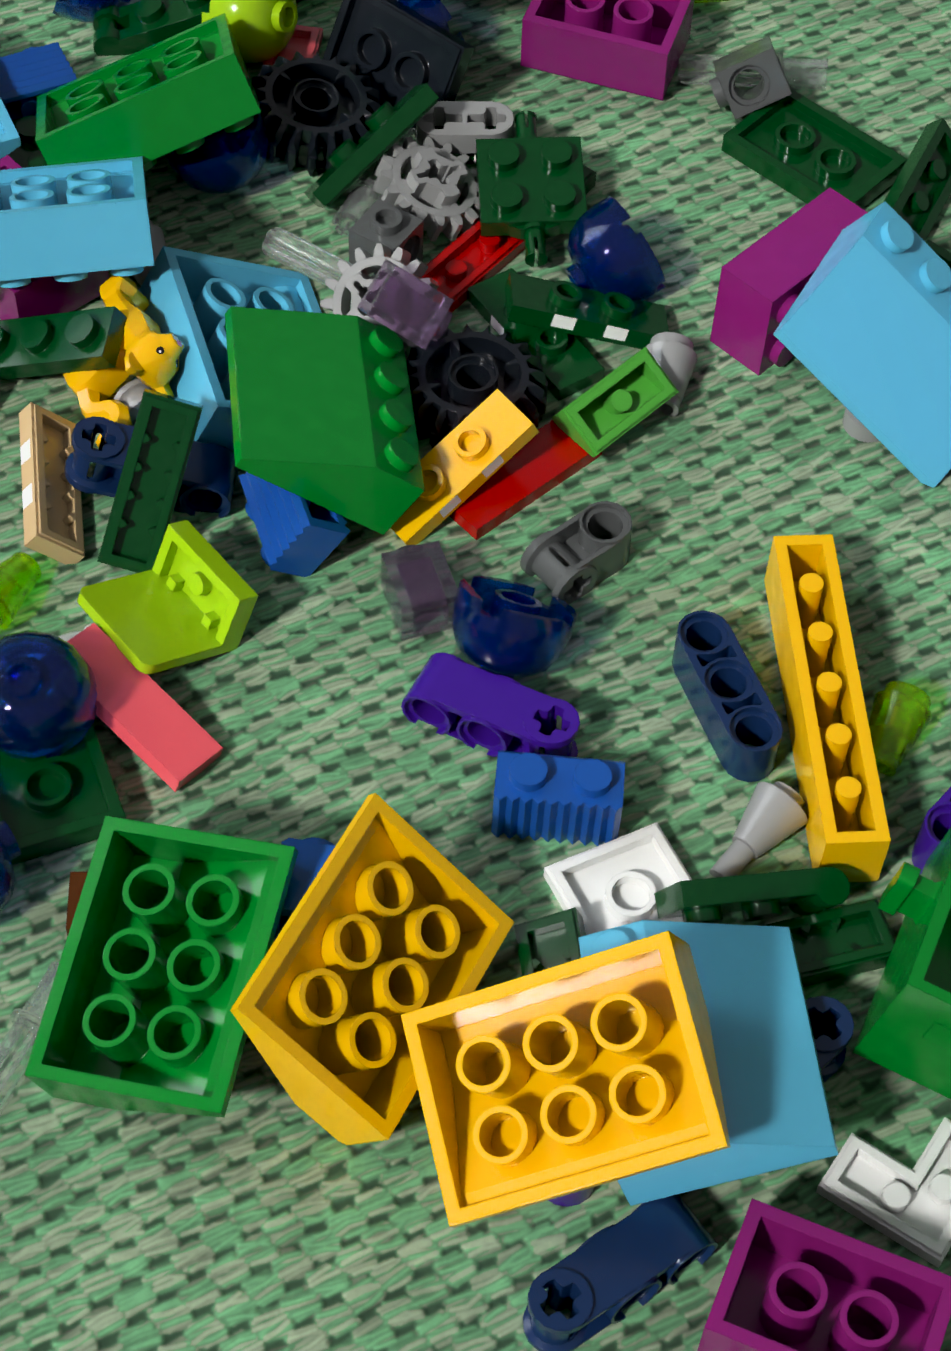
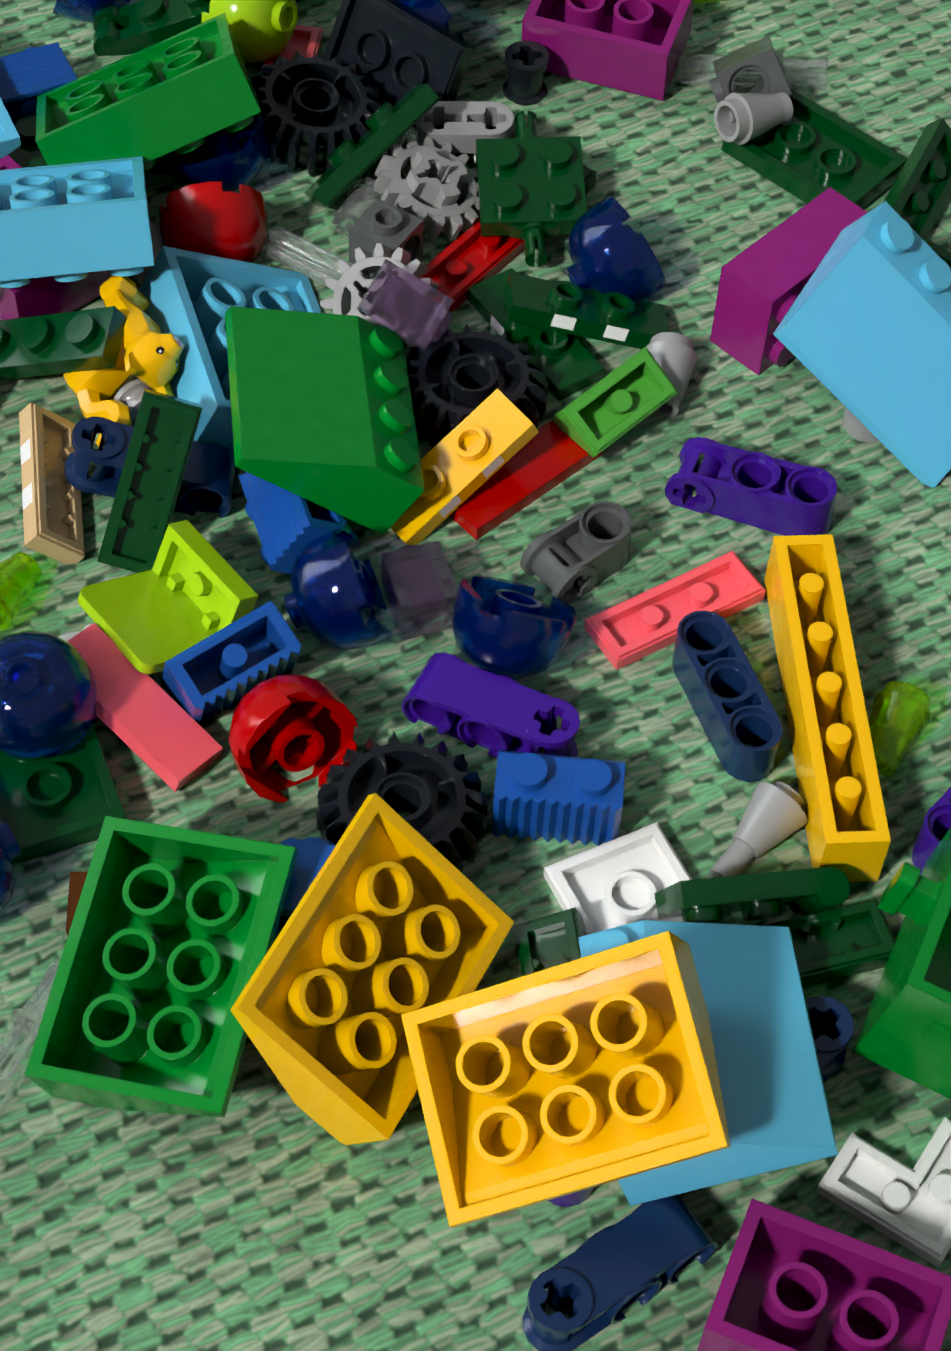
(215, 221): none -> red cylinder
(231, 662): none -> blue brick
(292, 722): none -> red cylinder
(332, 590): none -> clear blue cylinder
(414, 779): none -> black gear
(526, 66): none -> black bush
(653, 617): none -> coral tile
(749, 115): none -> light grey cone
(753, 489): none -> dark purple piece

